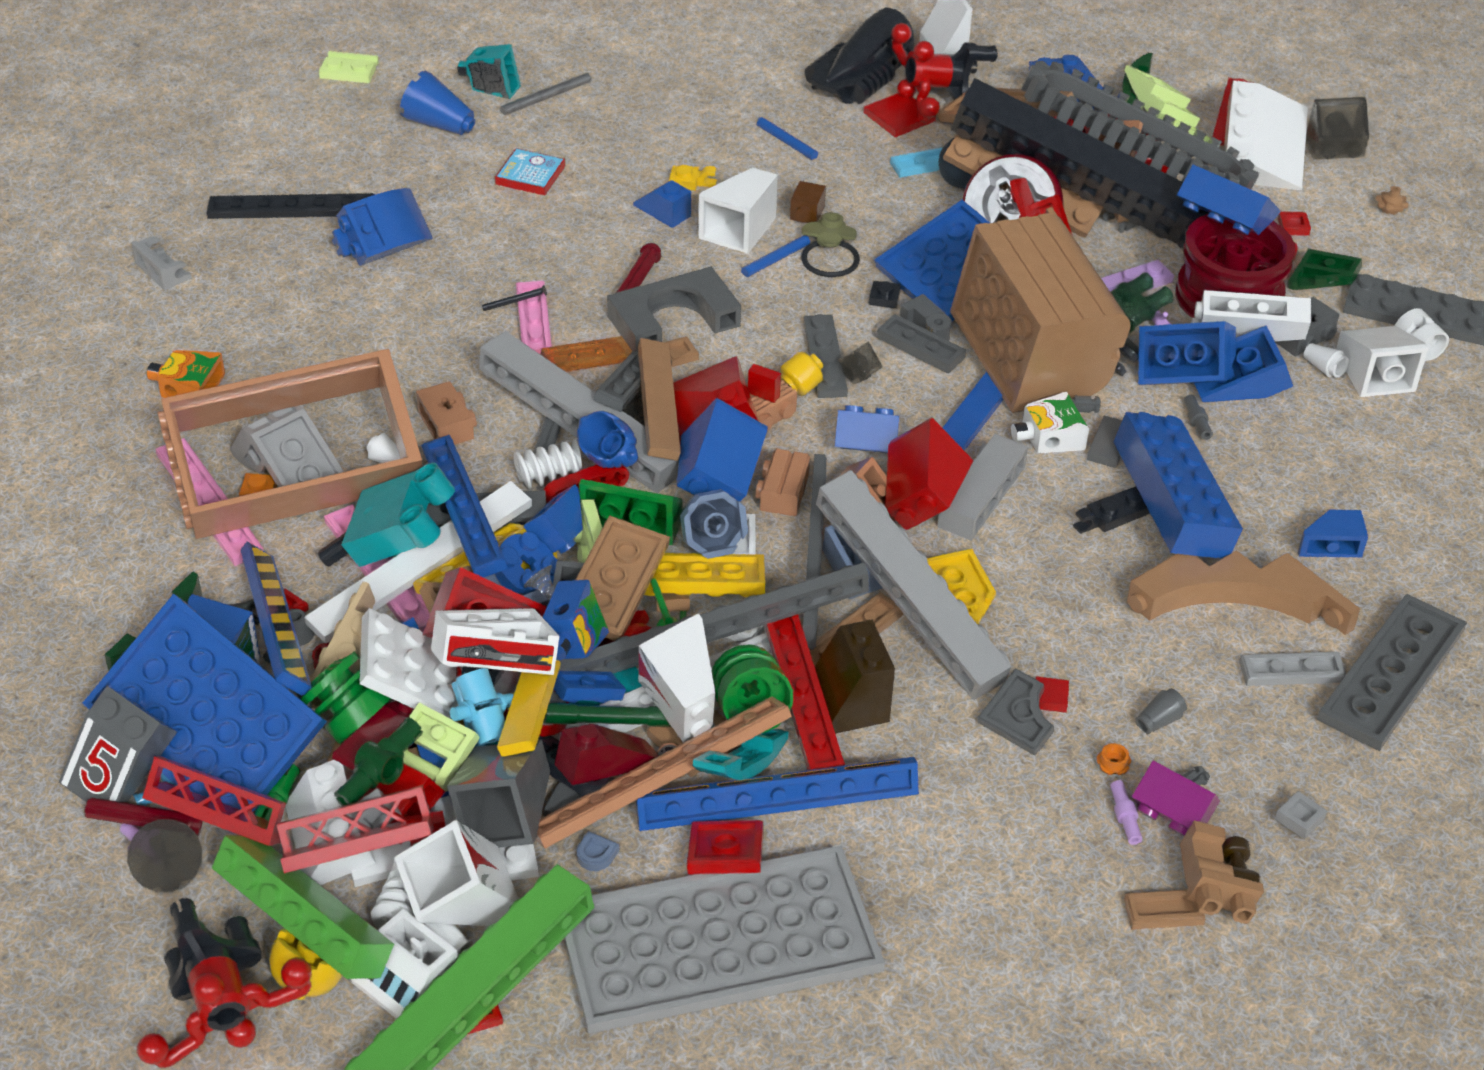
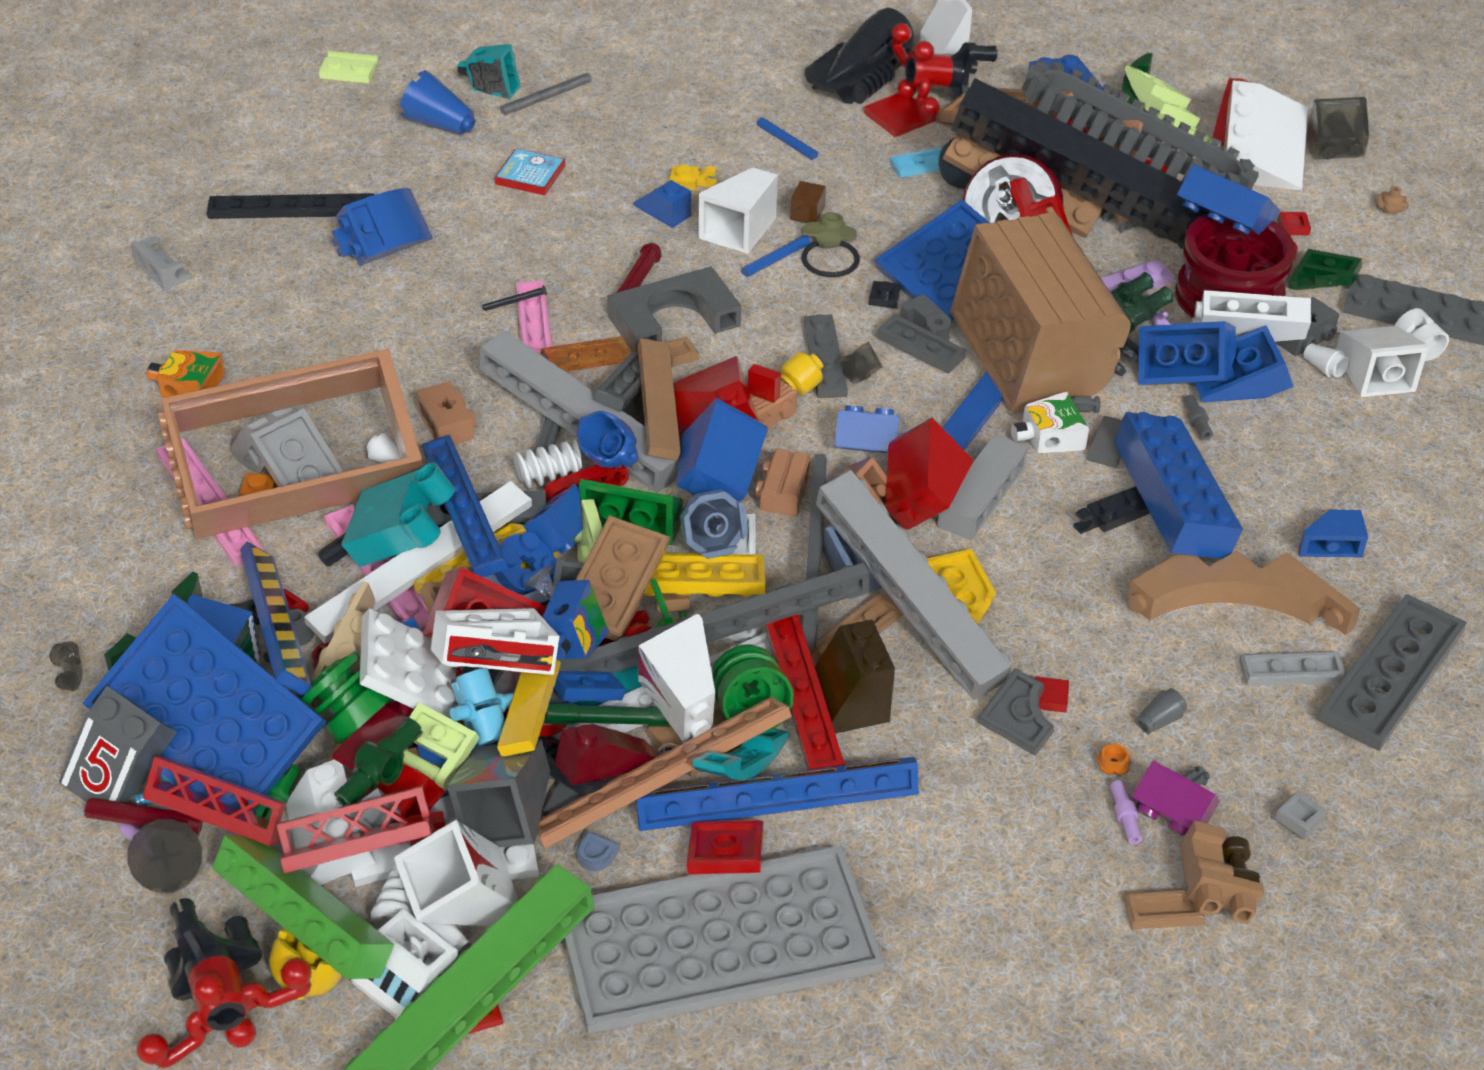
(68, 658): none -> clear smoke piece

